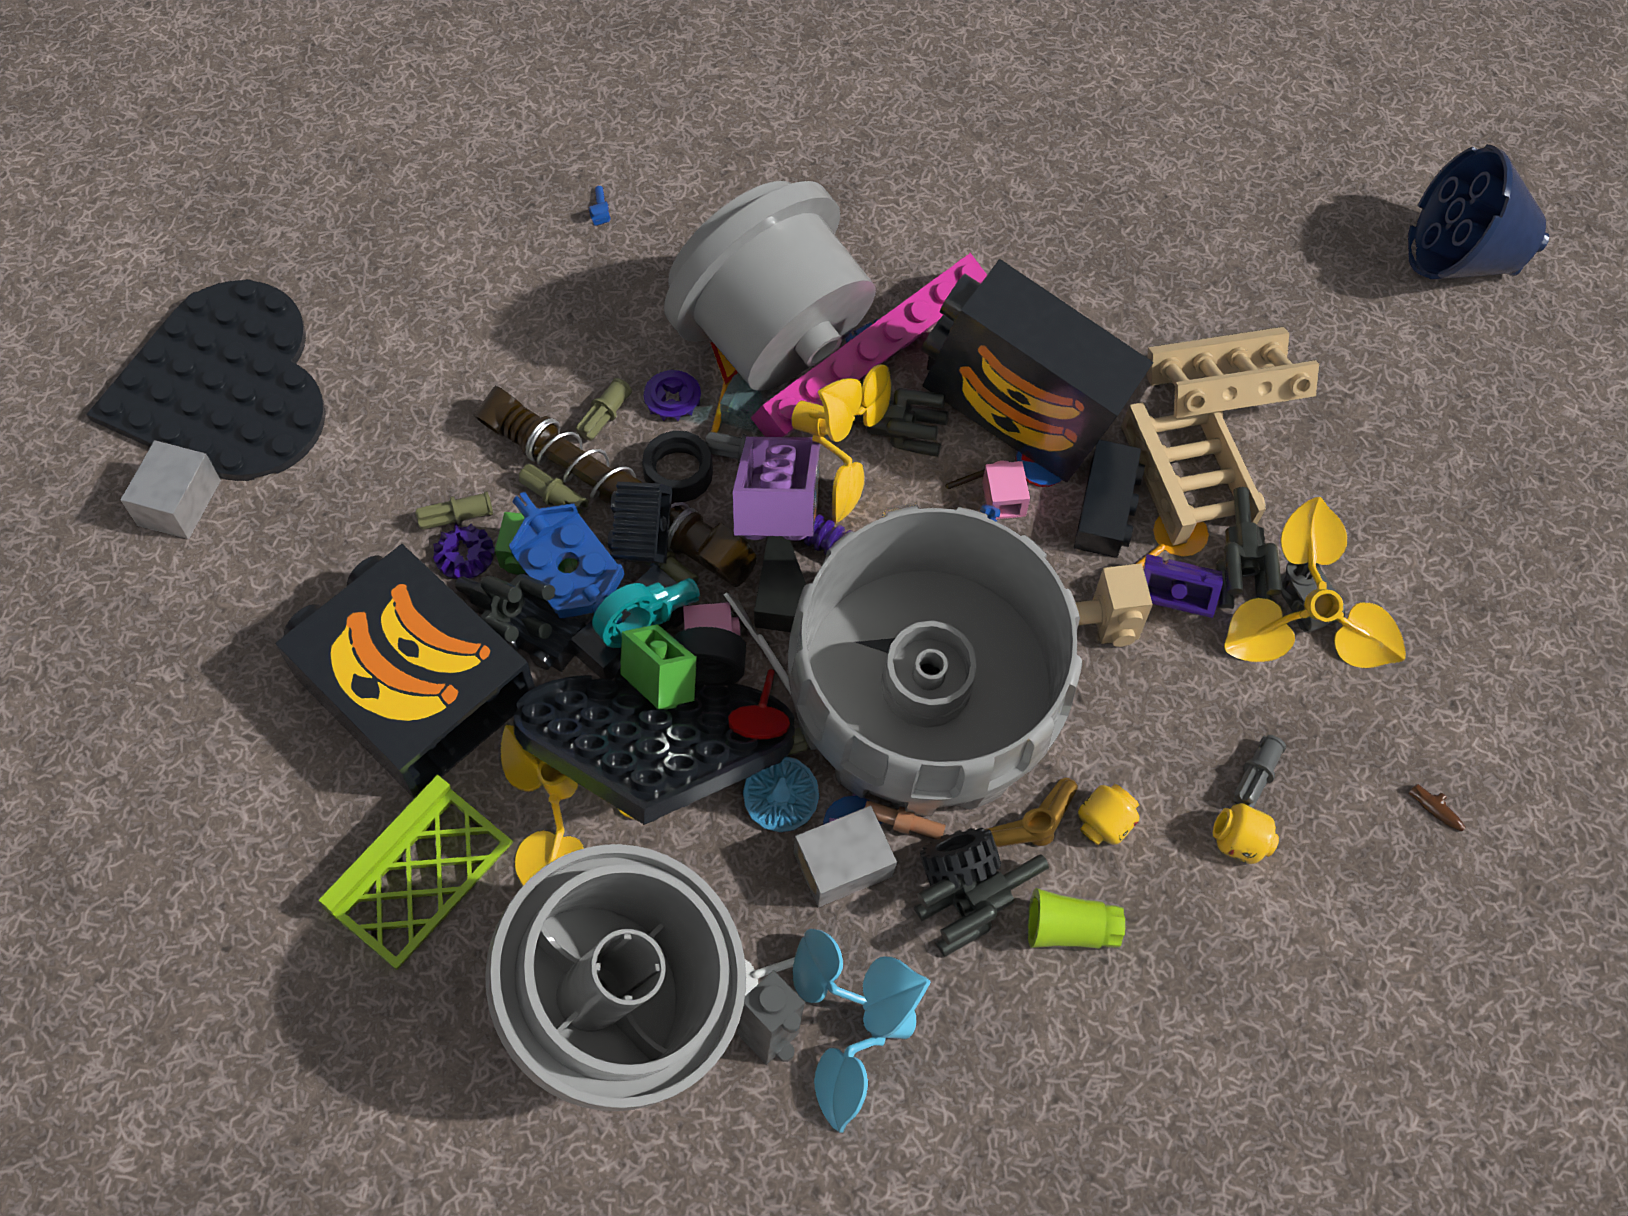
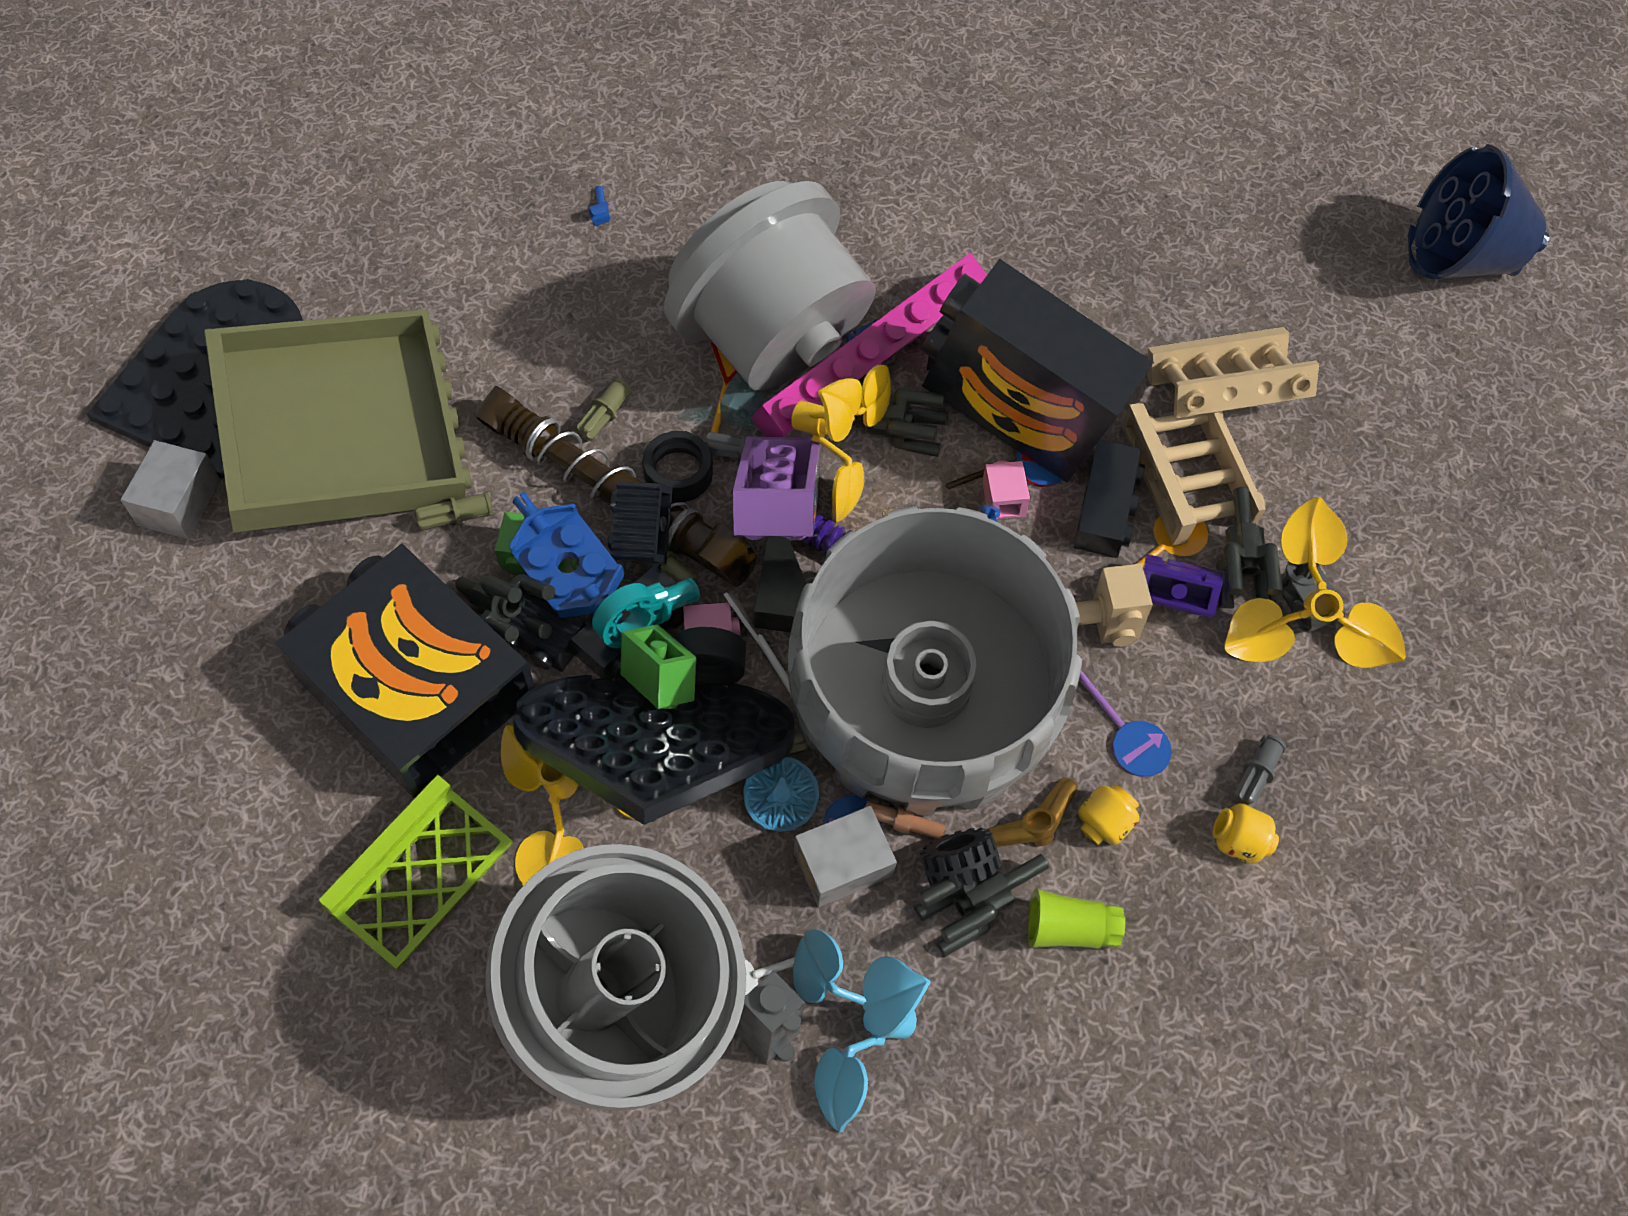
(334, 419): none -> olive panel
(479, 552): dark purple gear -> none
(550, 489): olive axle -> none
(673, 382): dark purple gear -> none
(760, 720): red piece -> none
(1138, 745): none -> blue piece
(1437, 806): reddish brown helmet -> none

